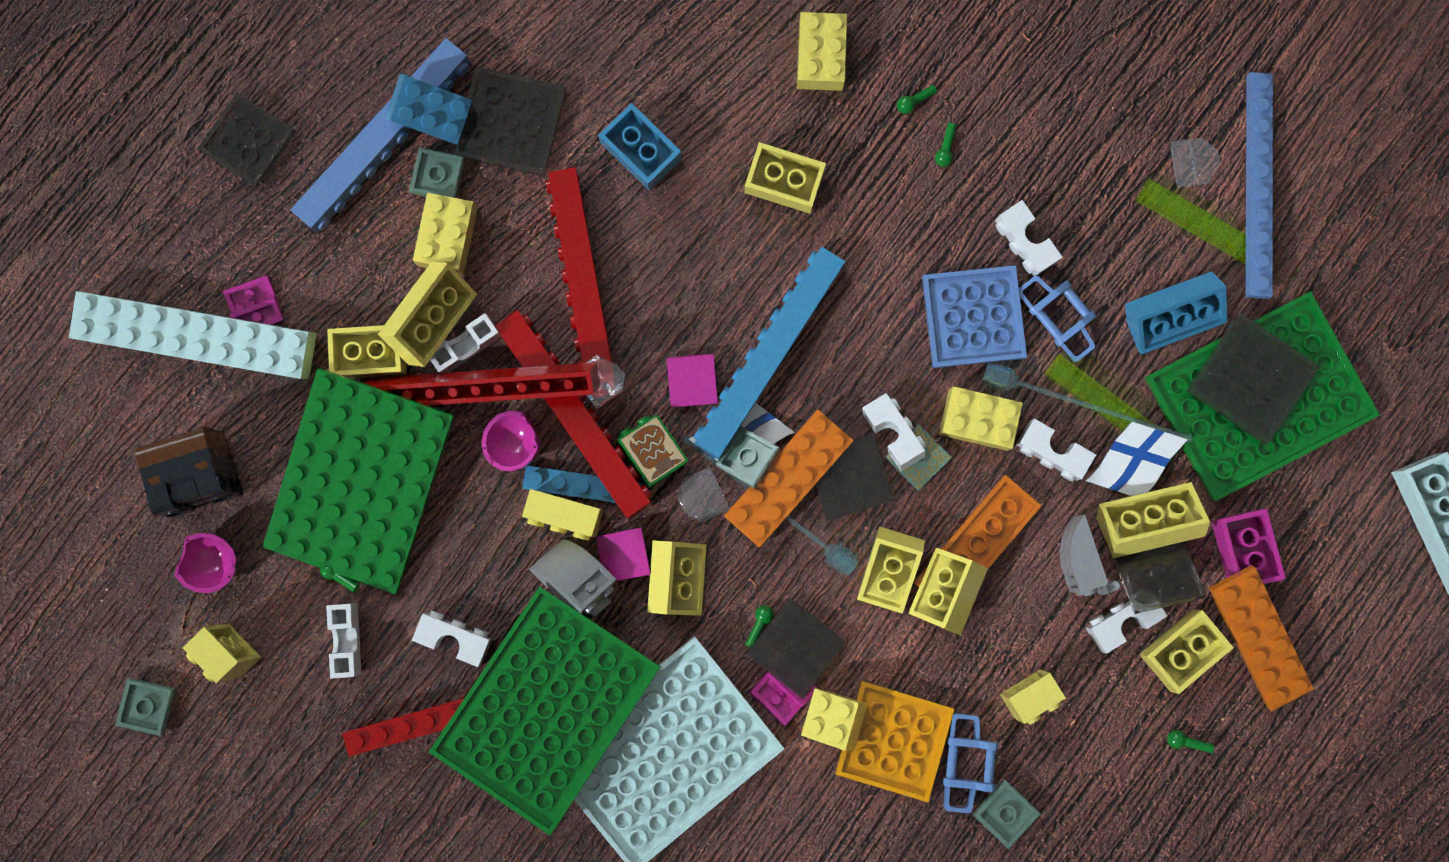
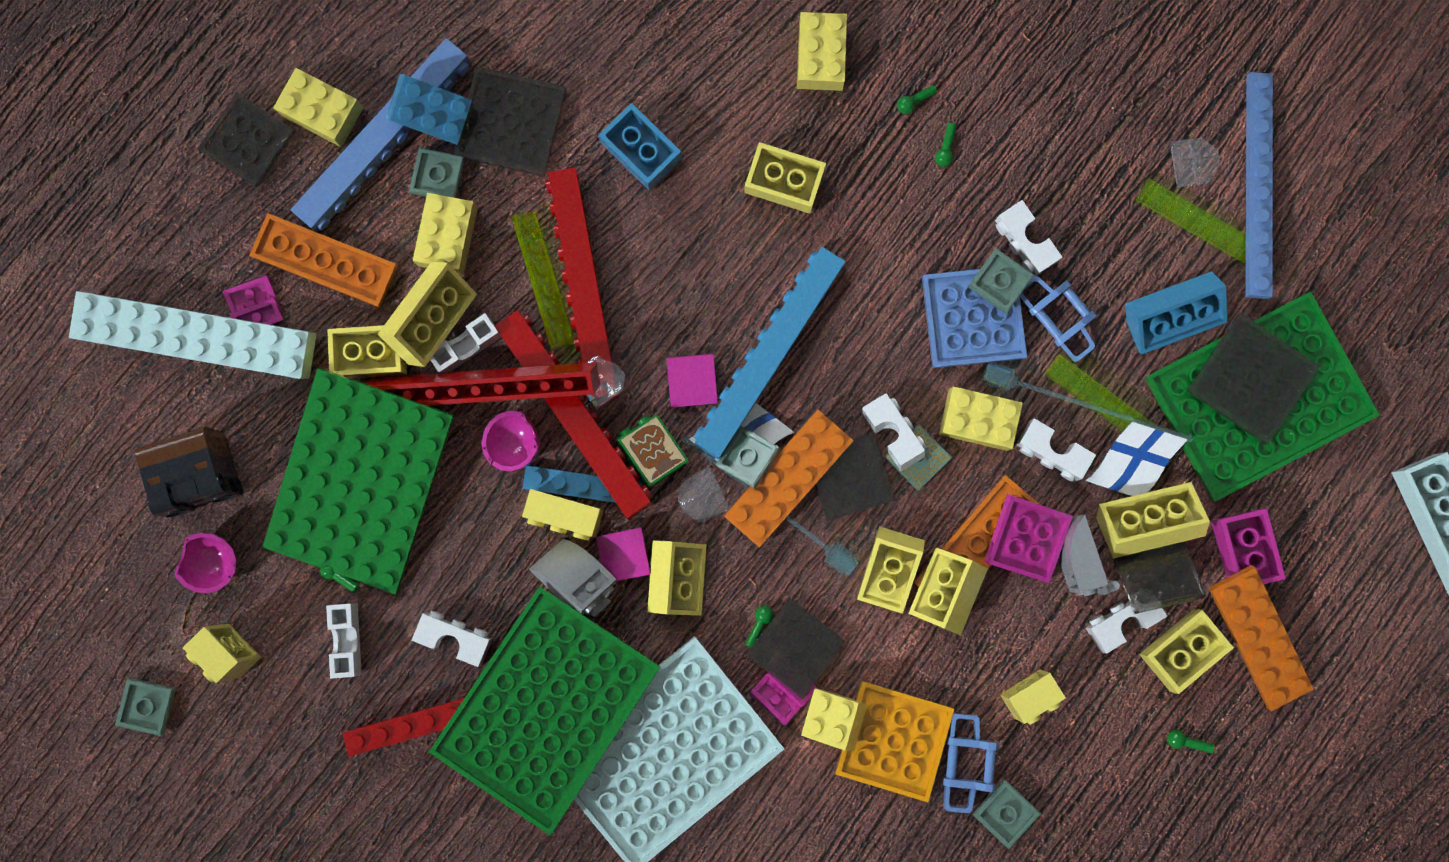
(318, 107): none -> light yellow brick
(323, 260): none -> orange plate
(543, 280): none -> clear neon green plate
(1000, 281): none -> sand green plate
(1028, 538): none -> dark pink plate

